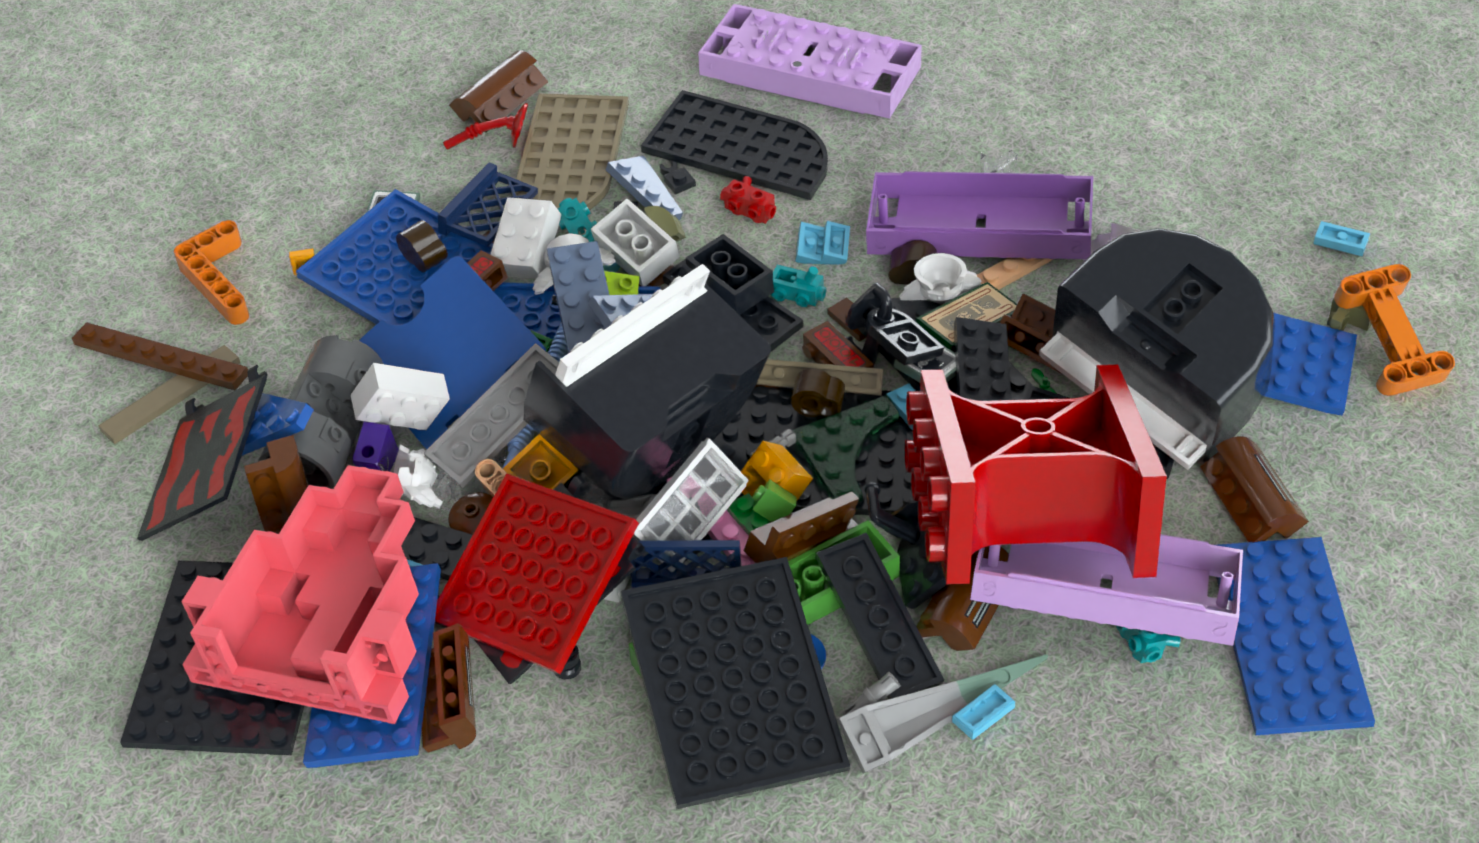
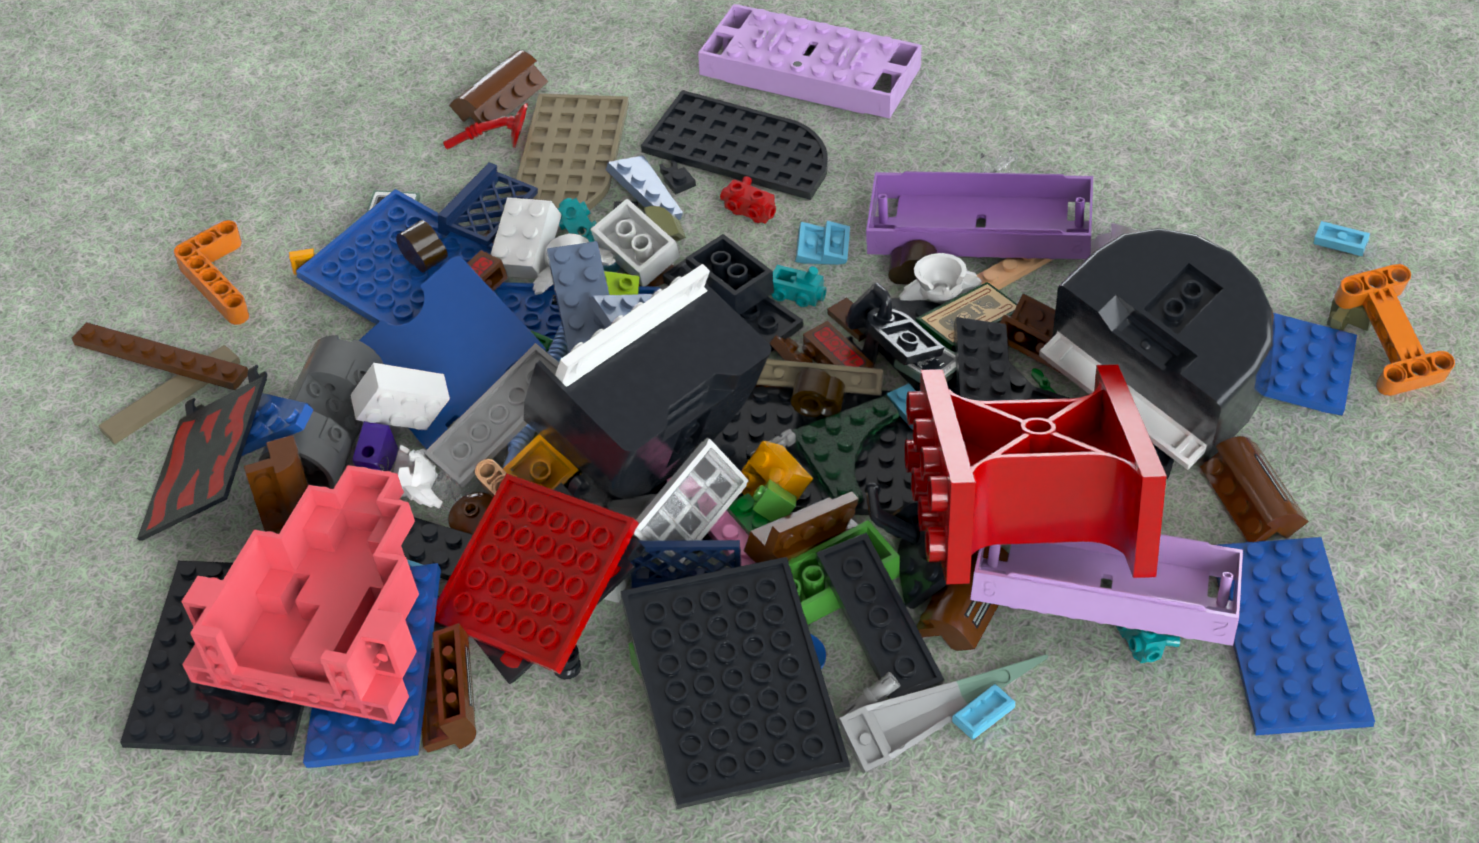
(789, 350): none -> reddish brown plate

